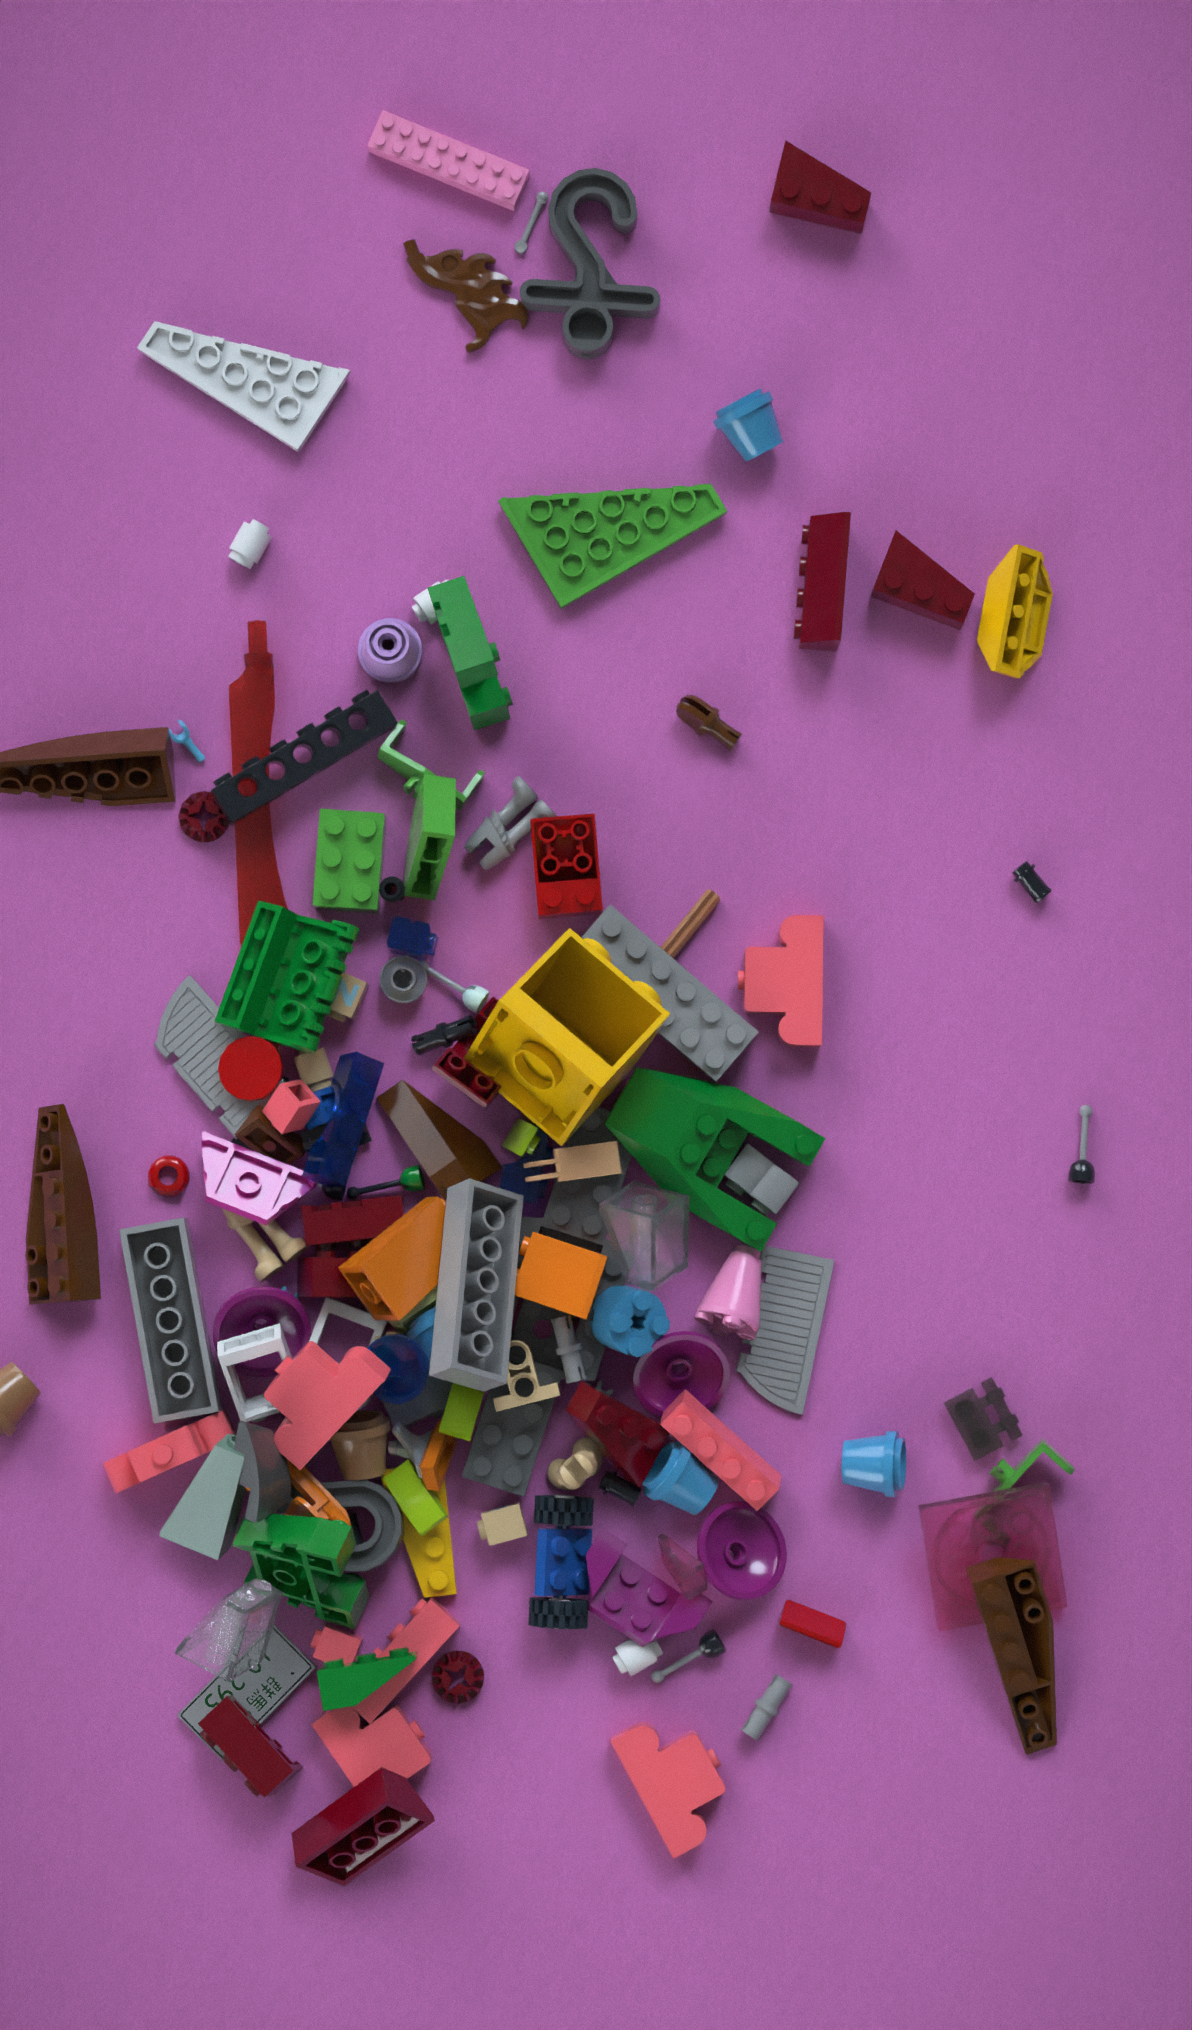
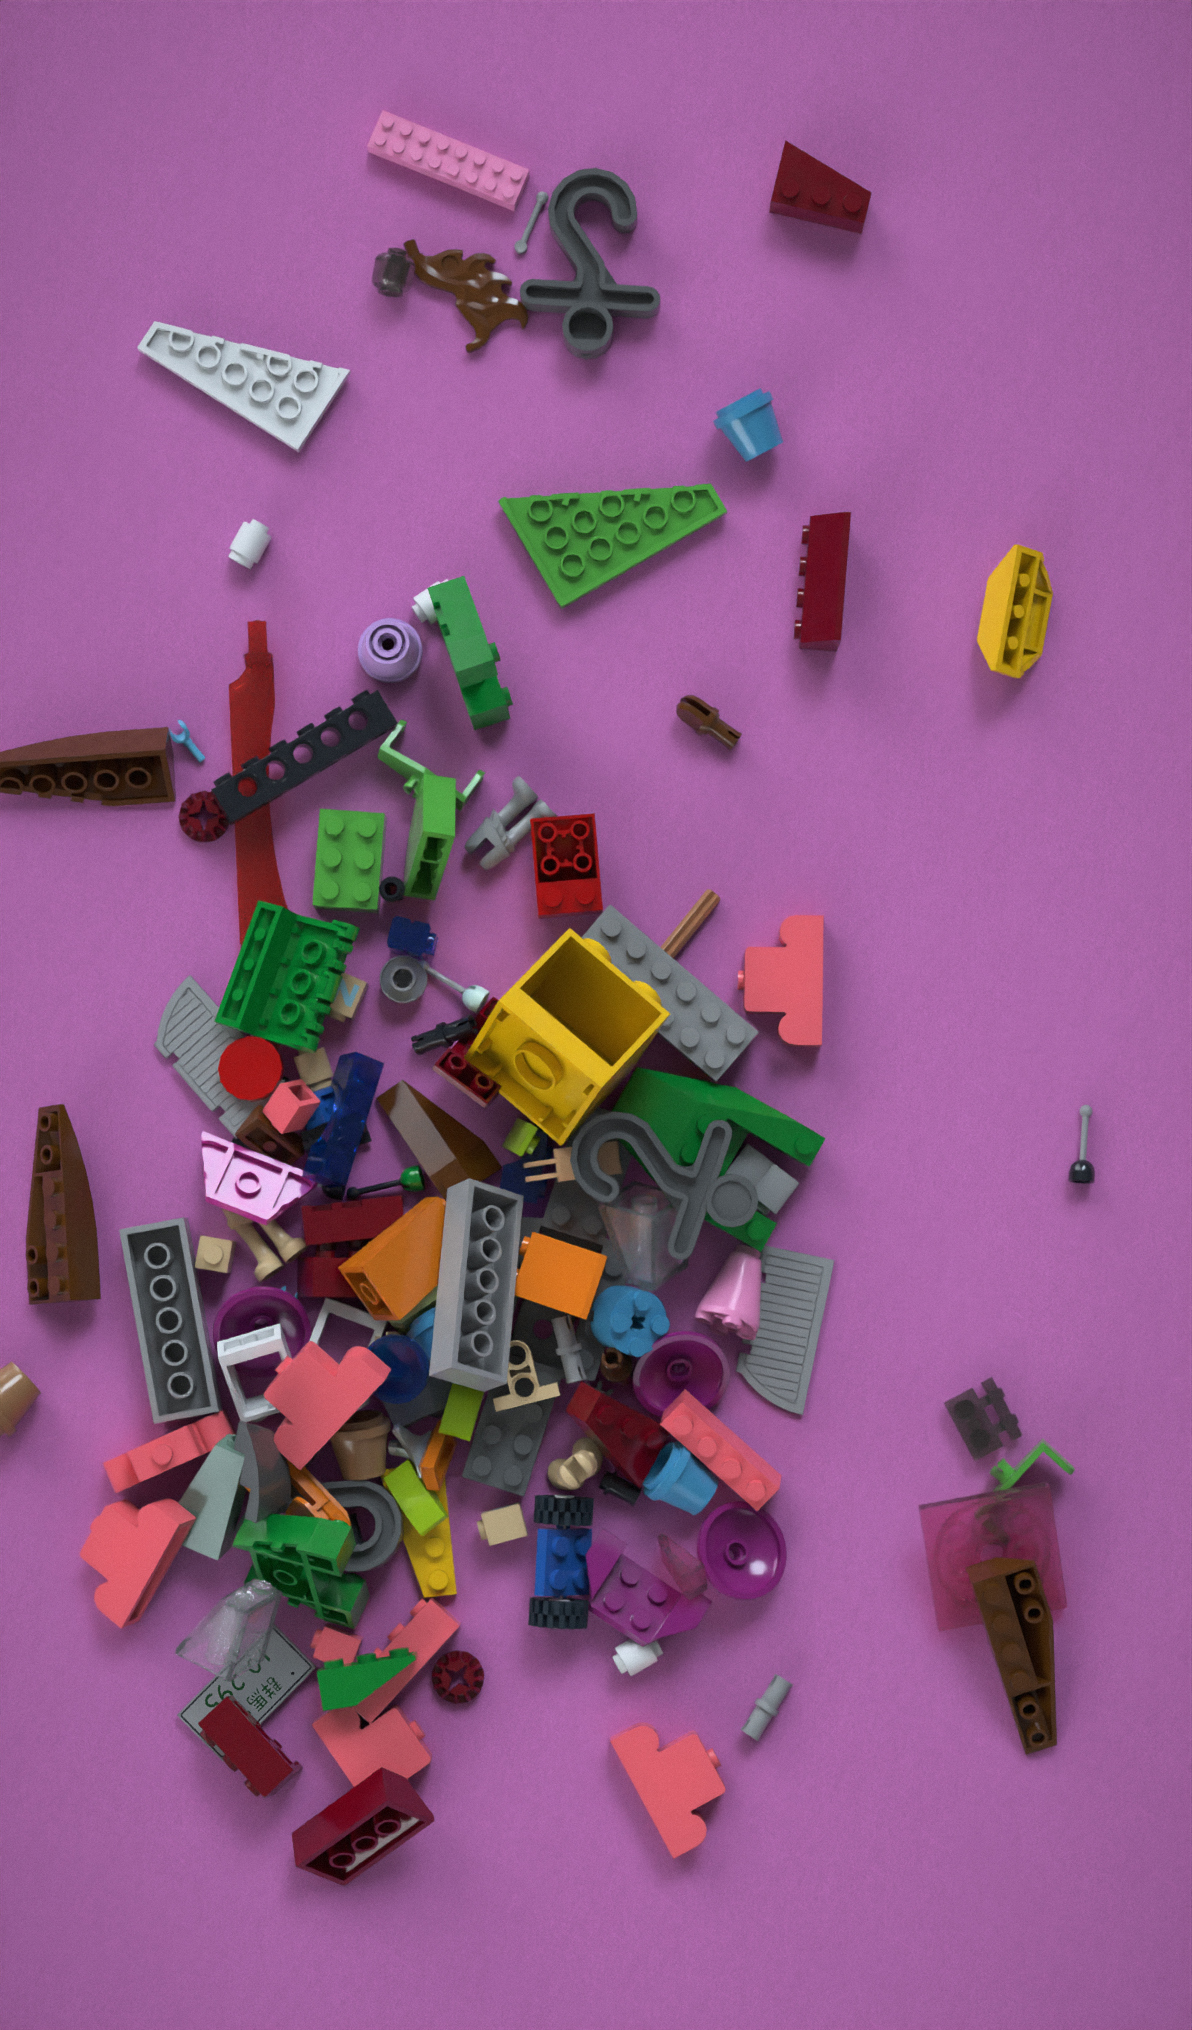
(133, 1554): none -> coral brick
(181, 1182): red piece -> none
(215, 1254): none -> tan brick
(393, 273): none -> clear smoke head
(616, 1366): none -> reddish brown arm
(690, 1189): none -> dark grey piece
(709, 1646): hinge -> none
(812, 1623): red slope -> none
(875, 1463): dark azure piece -> none
(921, 585): dark red wedge -> none
(1031, 881): black pin -> none

